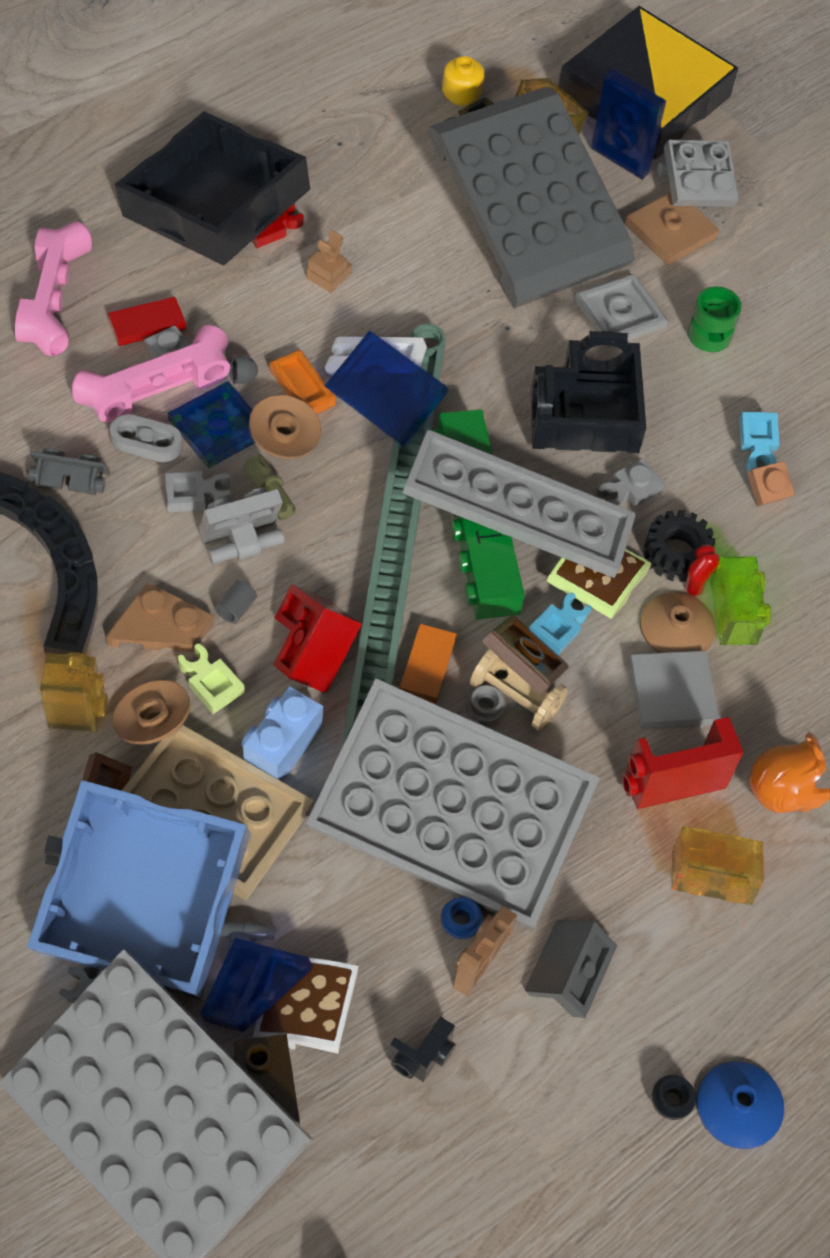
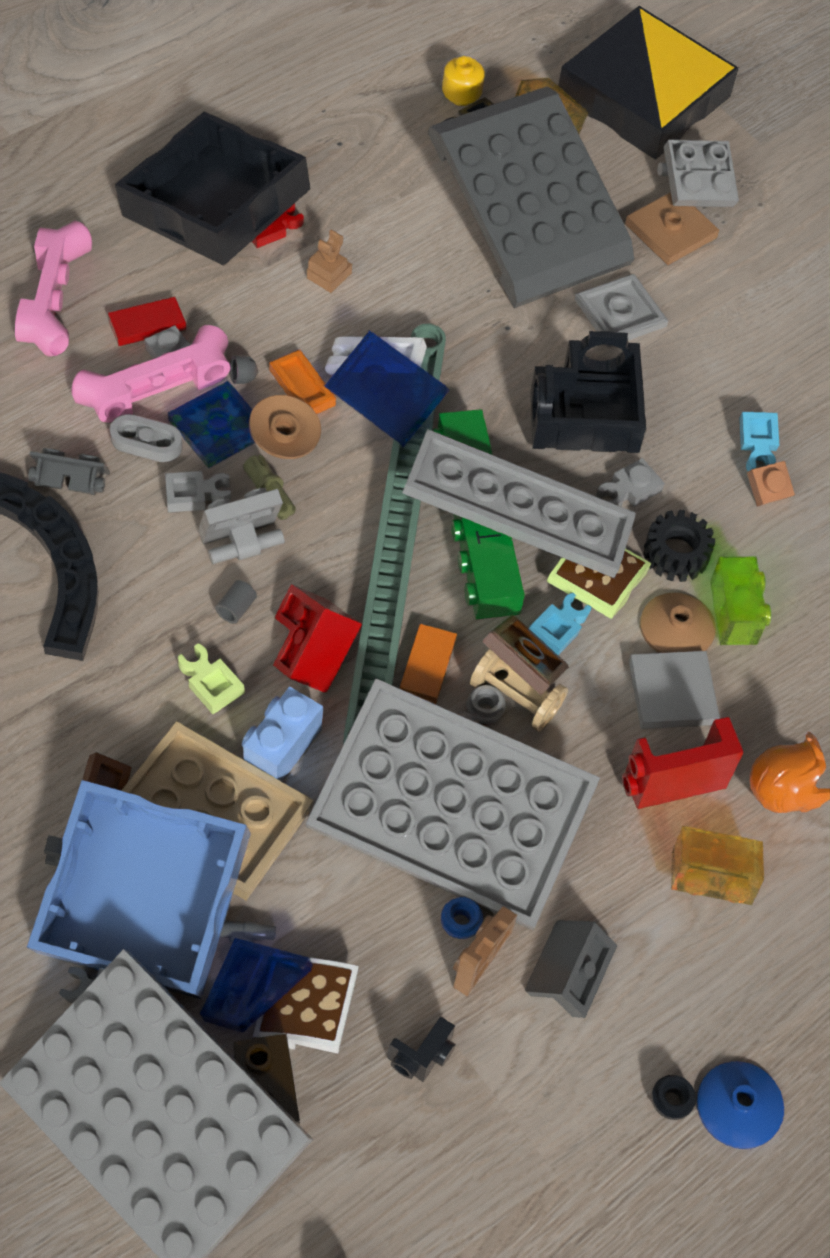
(73, 692): clear yellow brick -> none
(151, 712): medium nougat dish -> none
(161, 622): medium nougat wing -> none
(627, 124): clear blue tile -> none
(701, 569): red arm -> none
(714, 319): green wheel -> none

